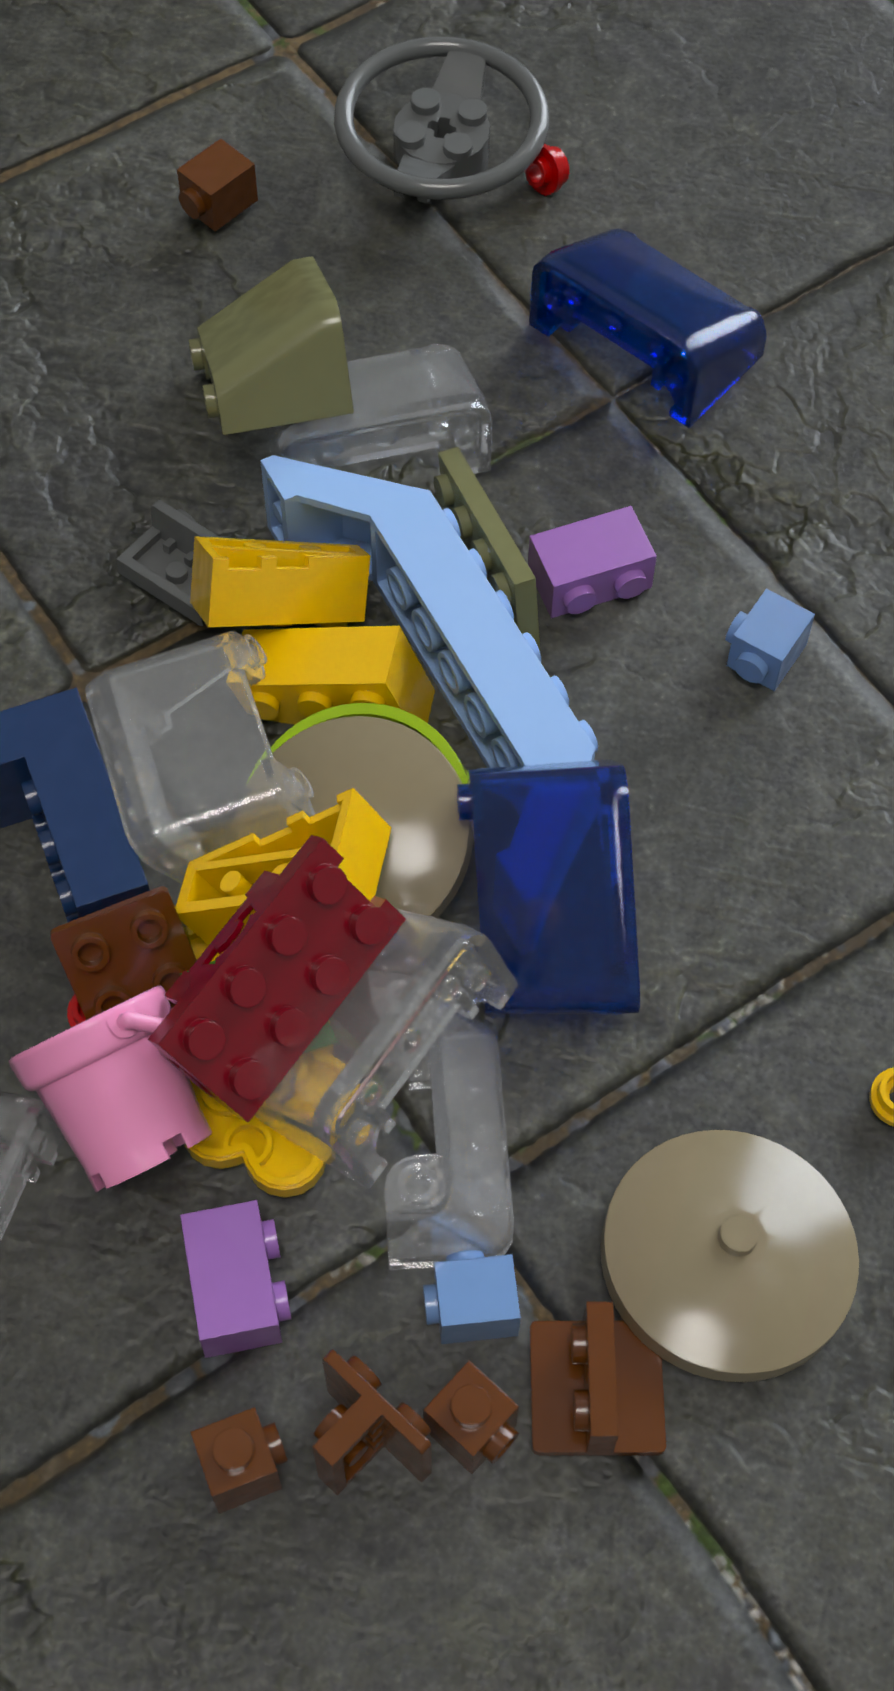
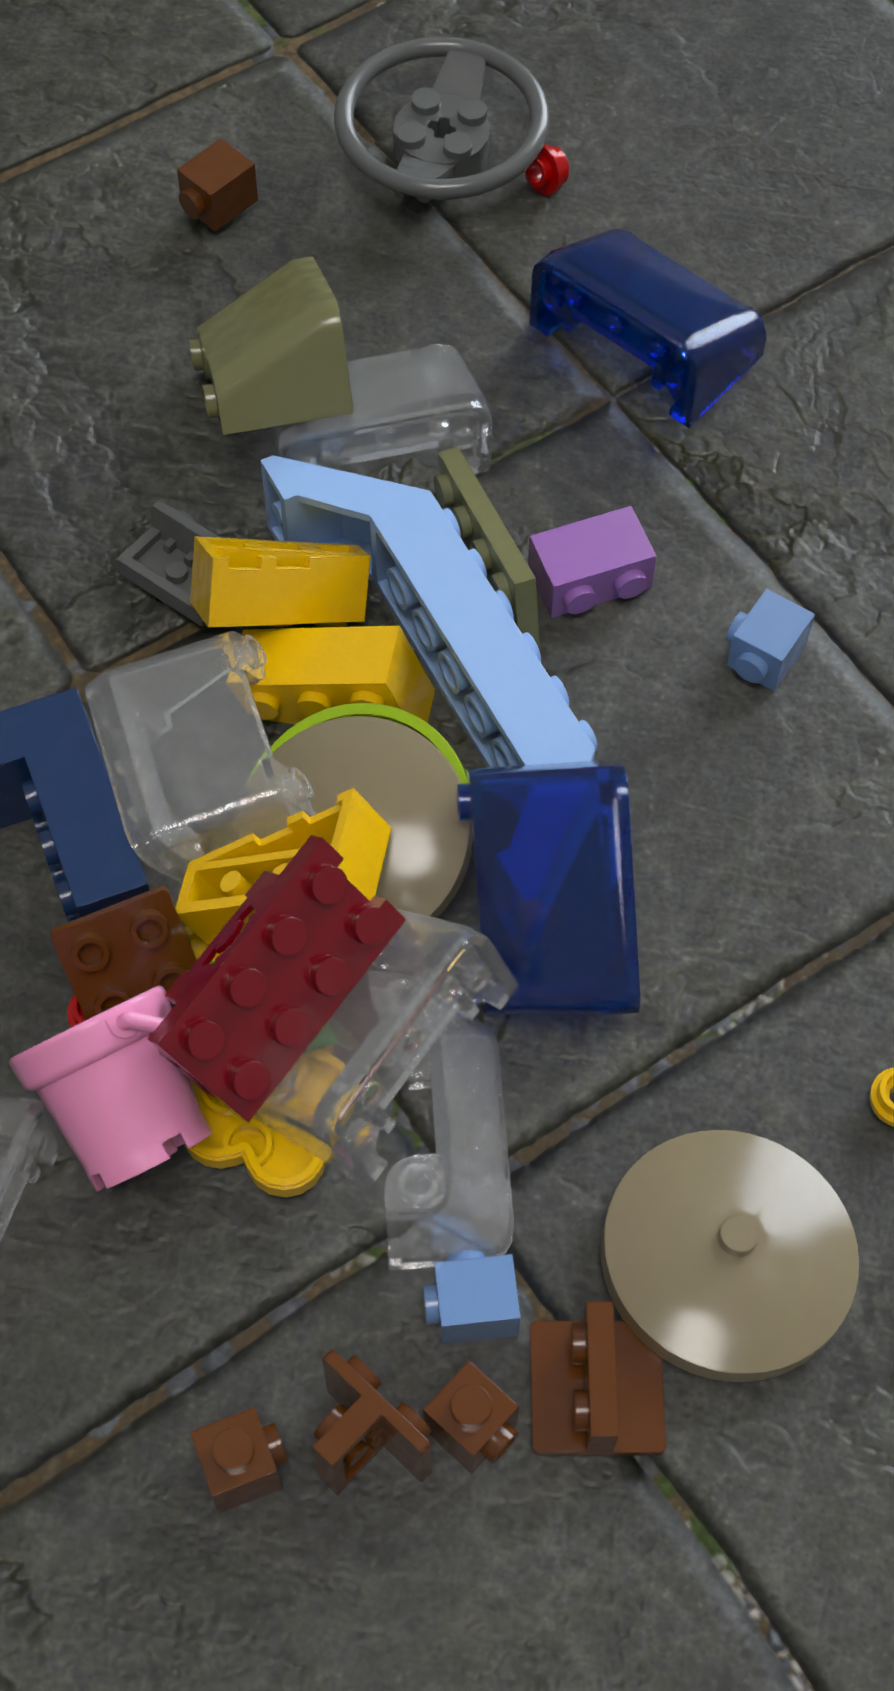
(232, 1278): medium lavender brick -> none

